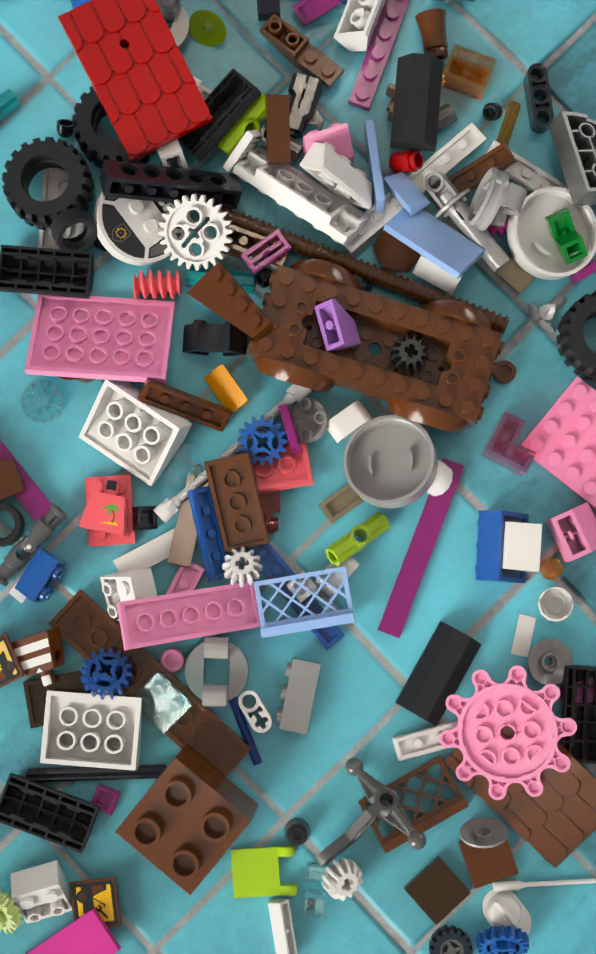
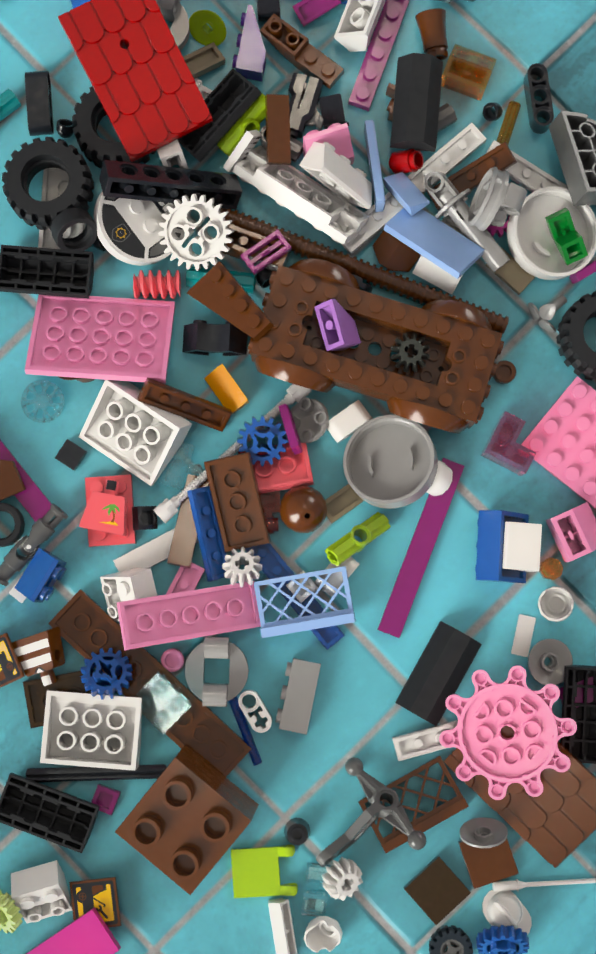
(39, 103): none -> black beam
(70, 454): none -> black tile
(204, 60): none -> dark tan tile
(252, 53): none -> slope
(303, 509): none -> reddish brown piece
(323, 933): none -> white hair
(332, 110): none -> black bracket

